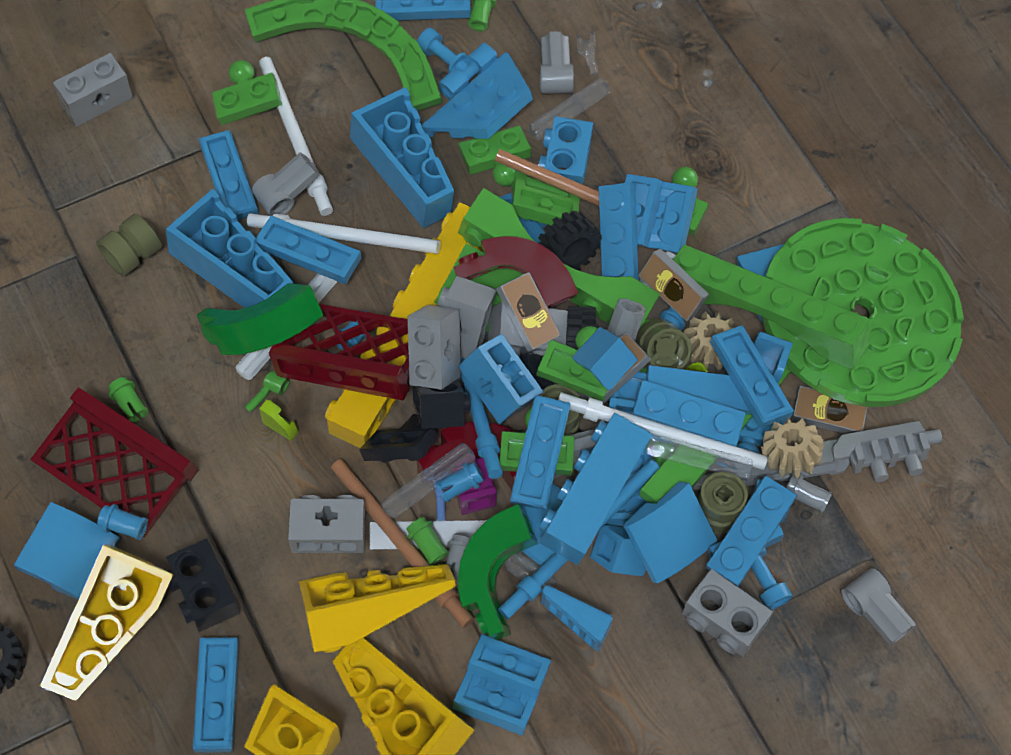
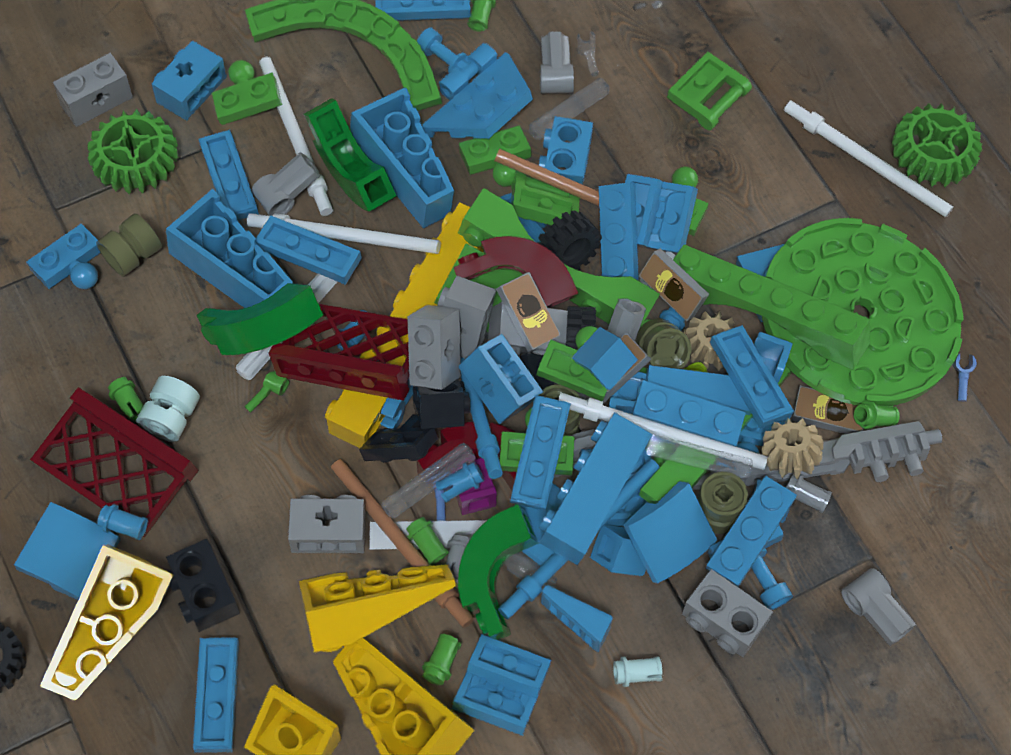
(68, 257): none -> dark azure plate
(112, 153): none -> bright green gear
(169, 406): none -> light aqua wheel
(188, 80): none -> dark azure brick
(271, 418): lime tile -> none
(353, 171): none -> green arch
(394, 410): none -> dark azure bar
(440, 662): none -> bright green pin
(637, 670): none -> light aqua pin
(701, 83): none -> bright green plate
(815, 124): none -> white bar
(871, 415): none -> bright green pin
(935, 155): none -> bright green gear
(963, 376): none -> medium blue hand

